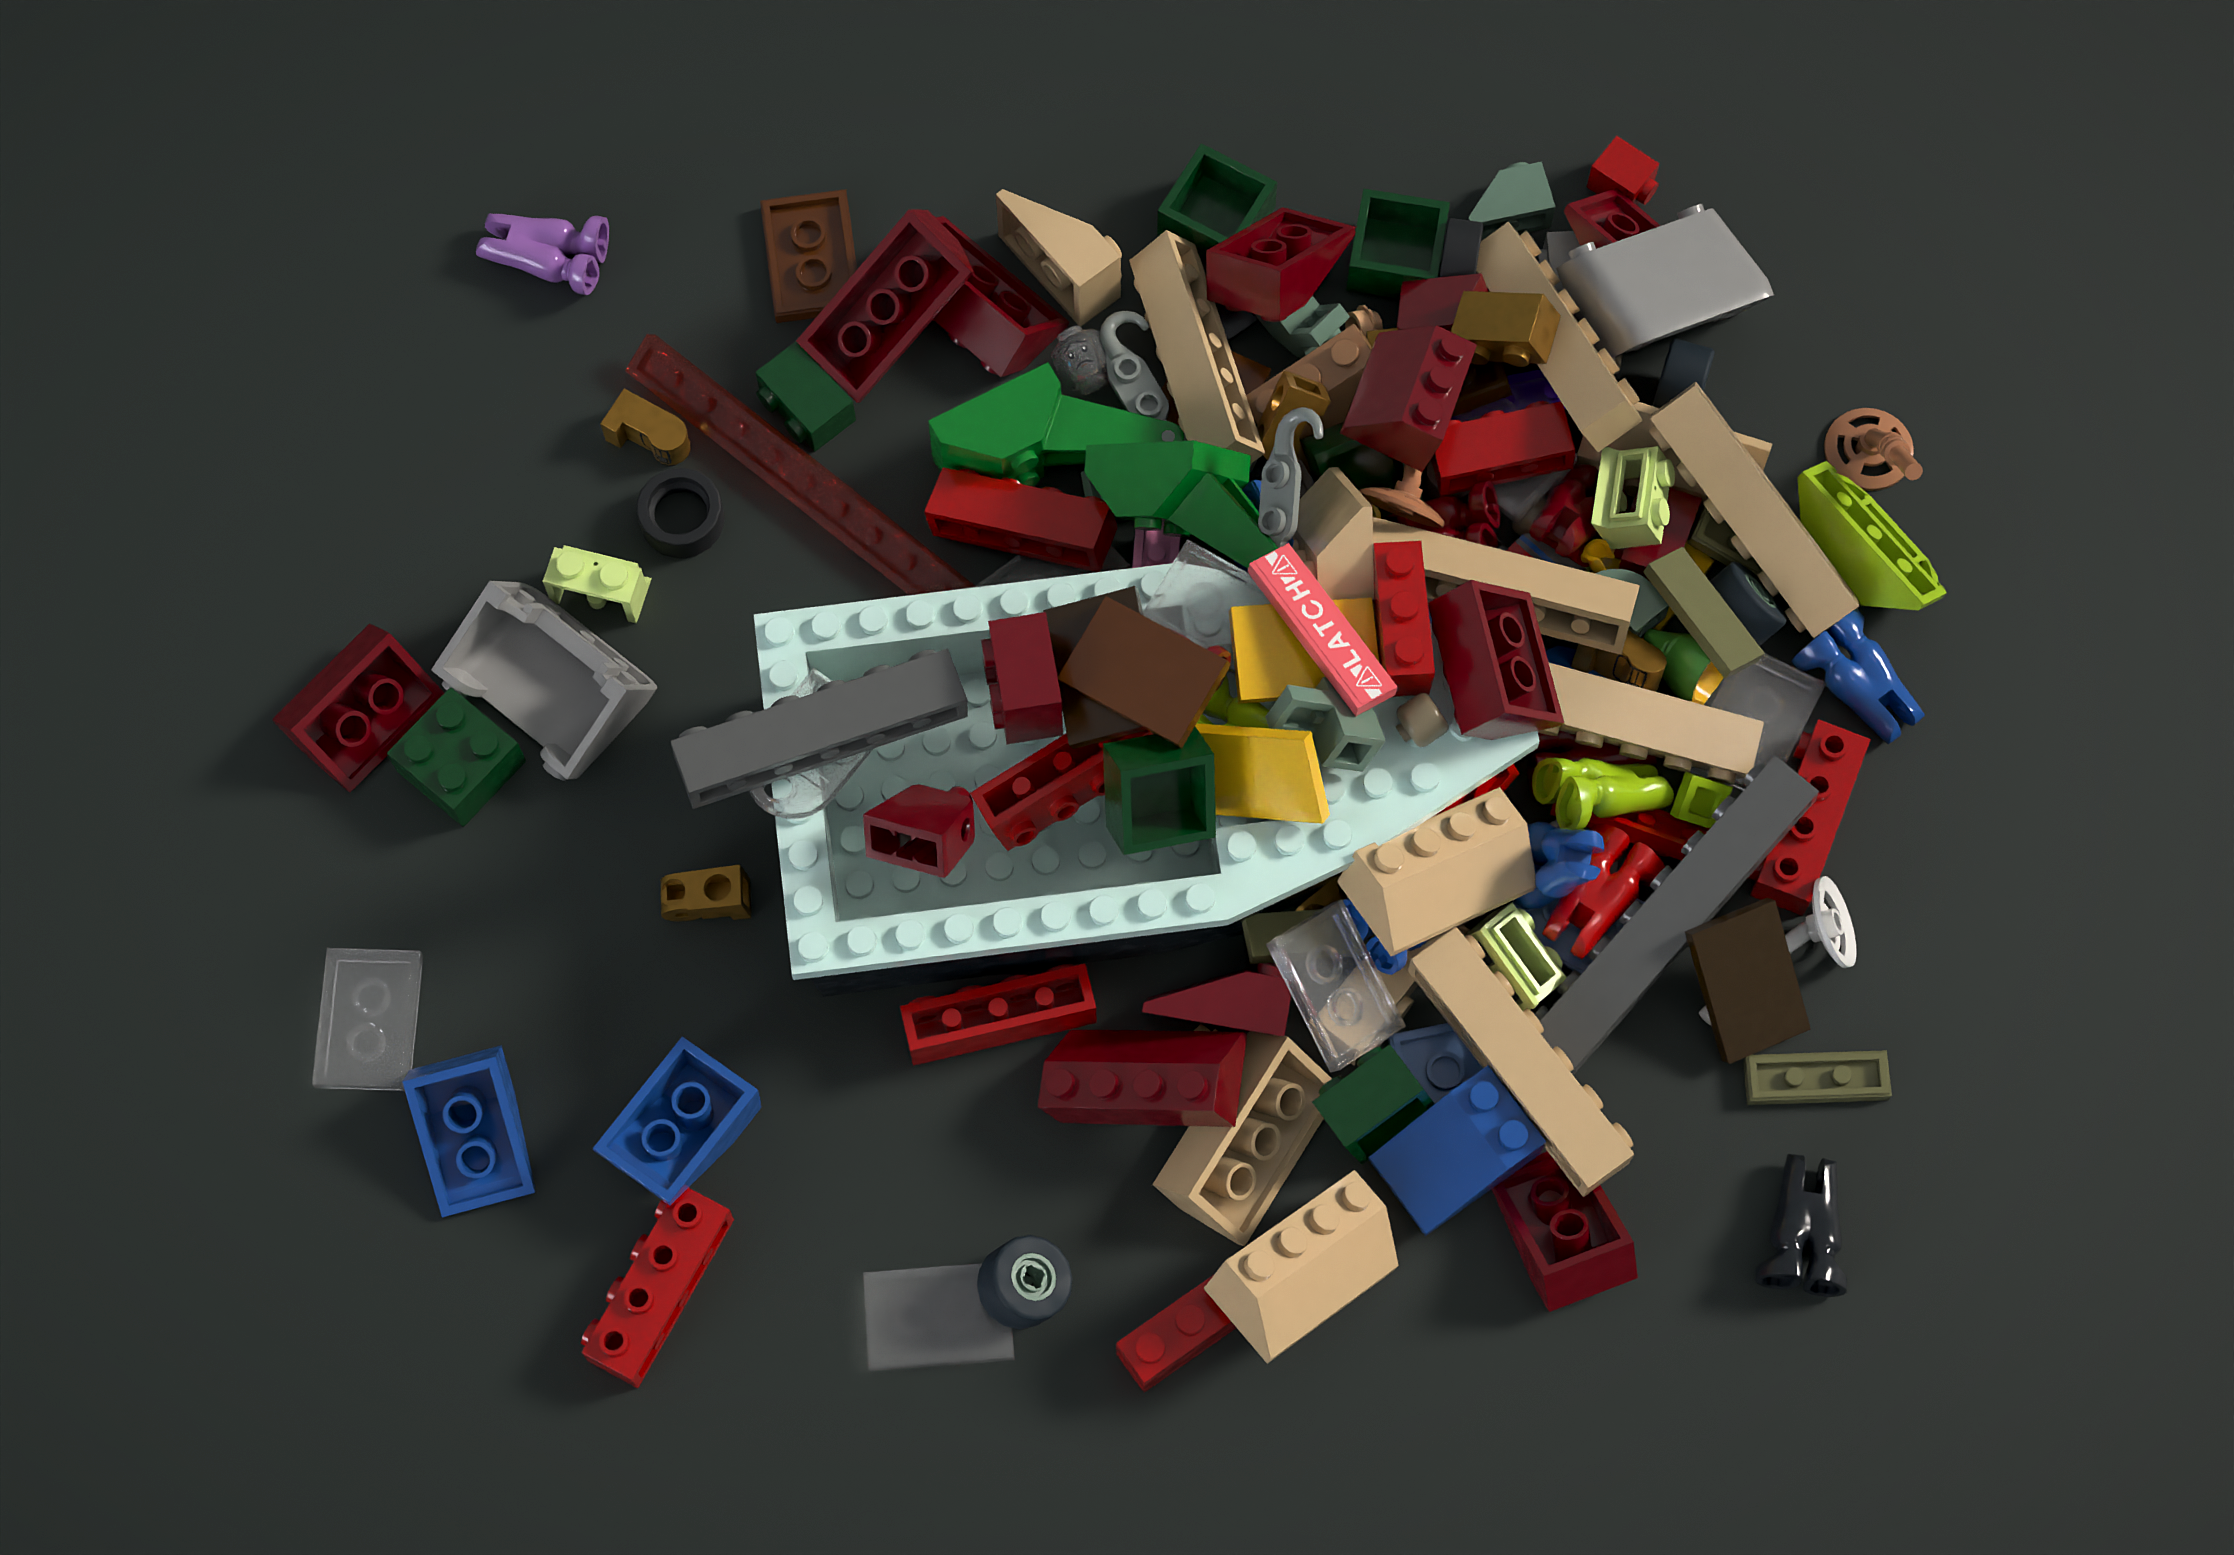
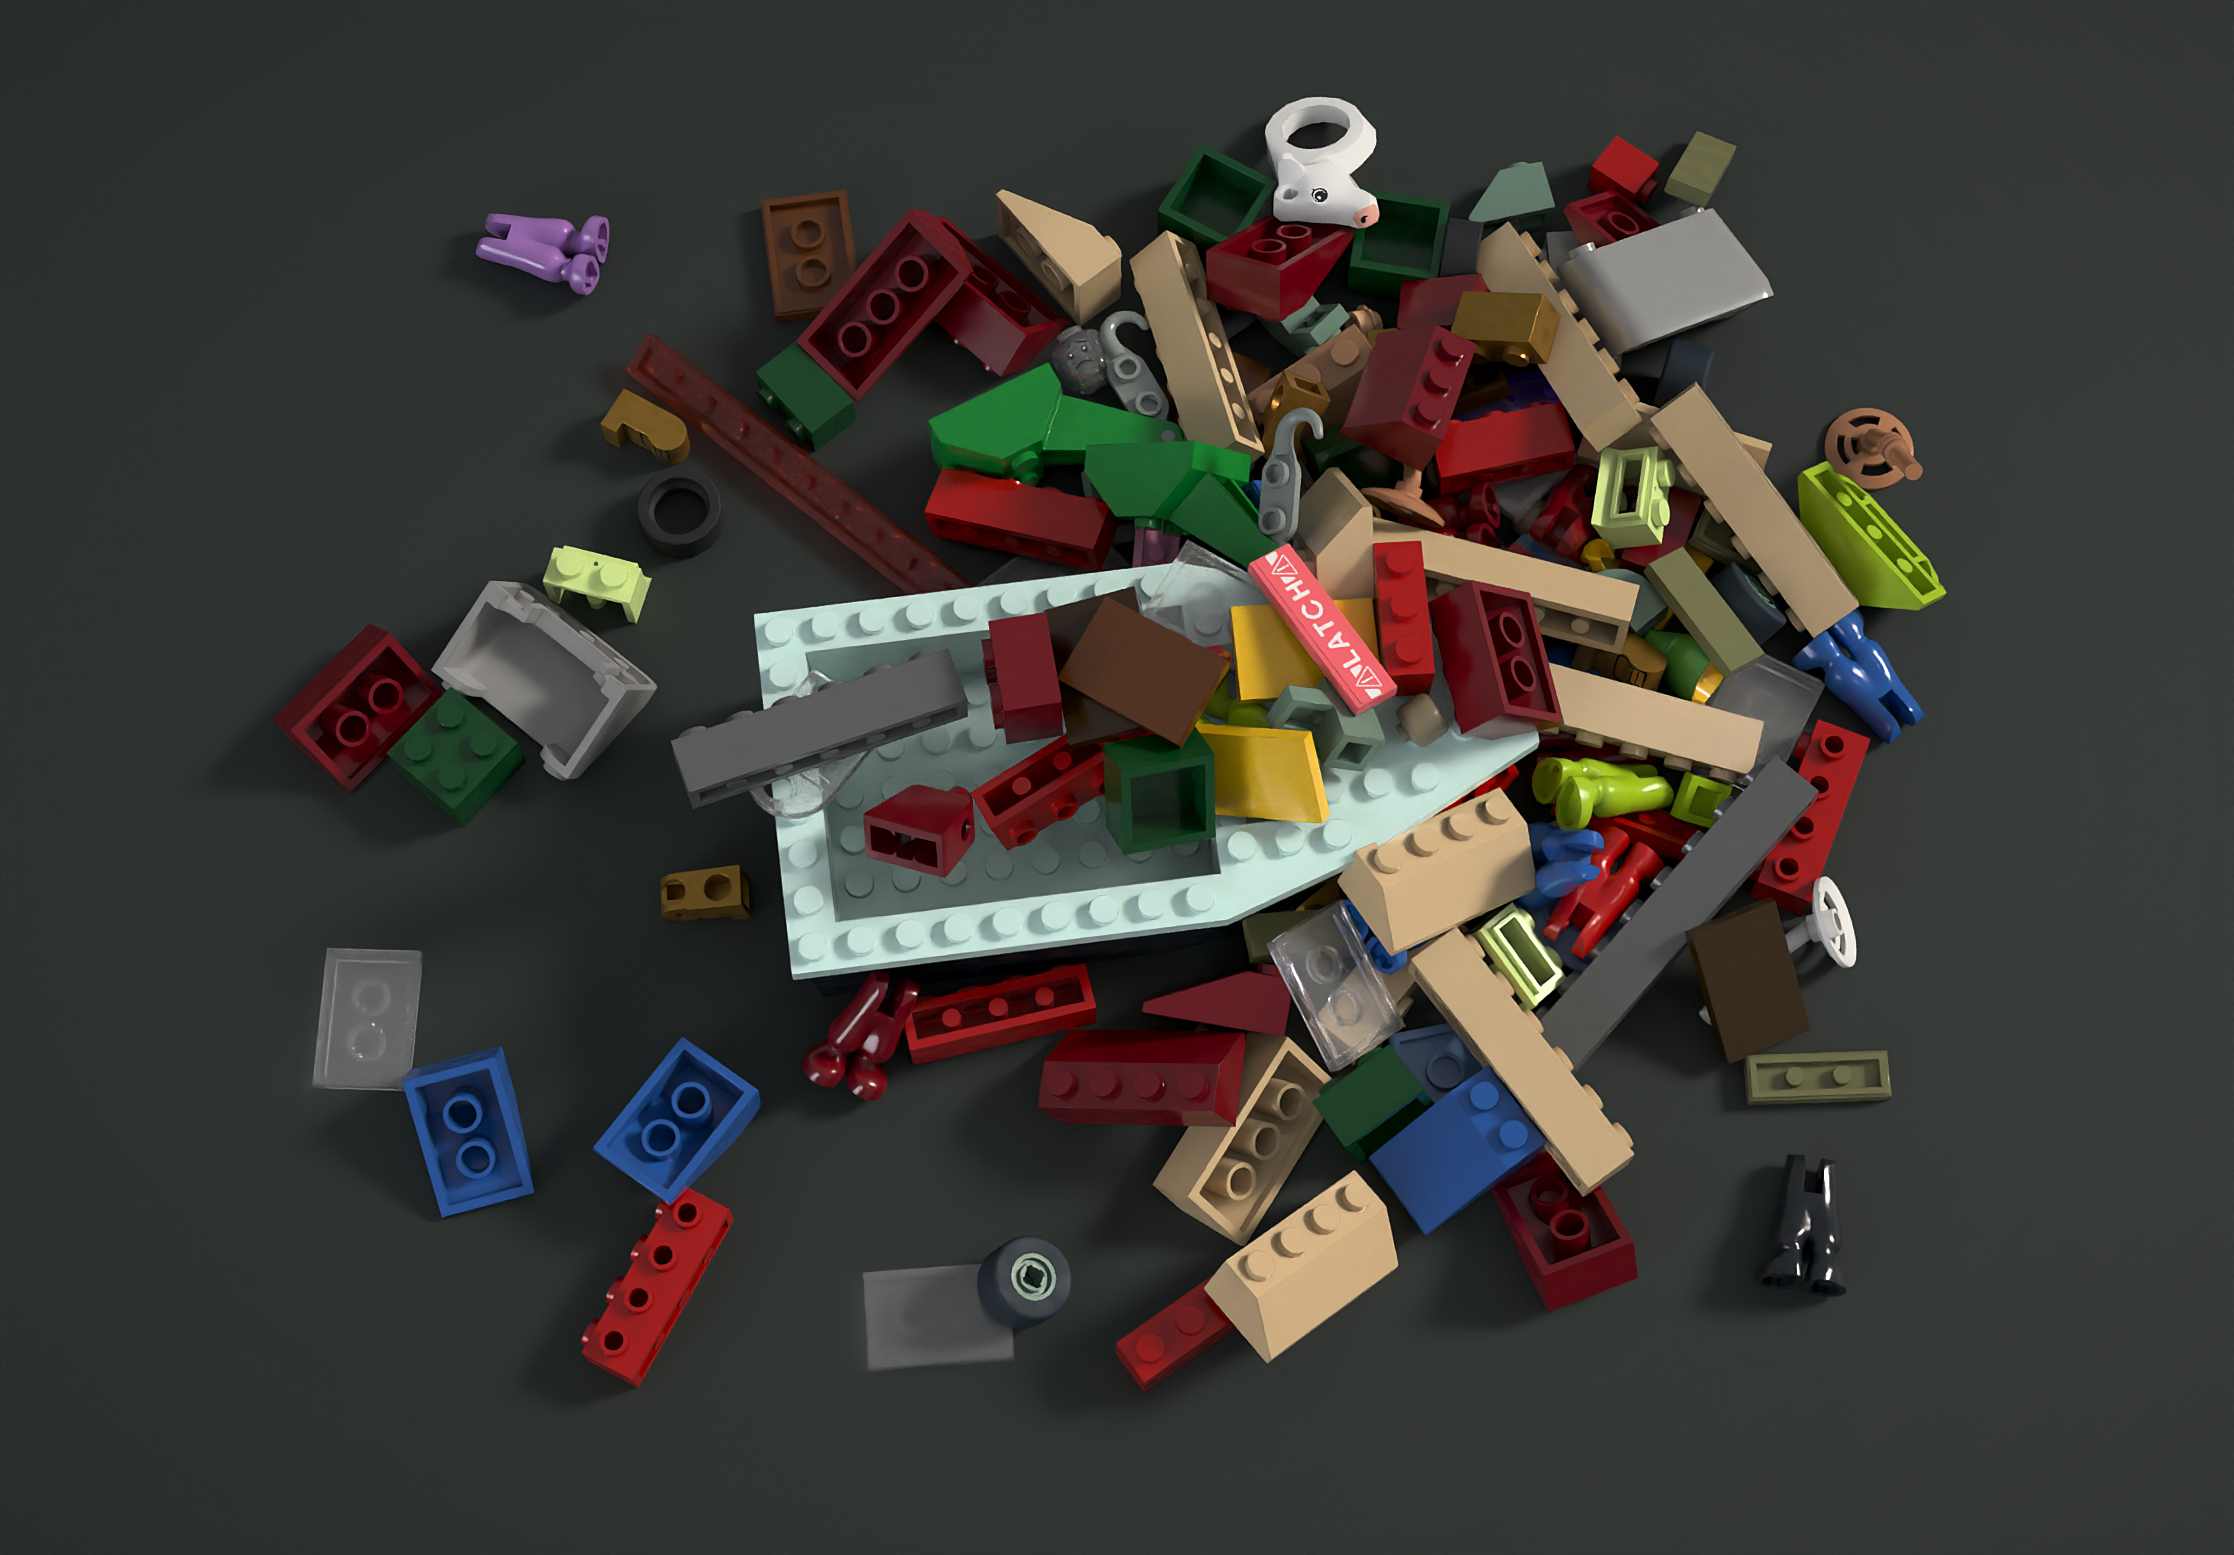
(868, 1029): none -> dark red piece
(1318, 182): none -> white animal
(1700, 169): none -> olive tile

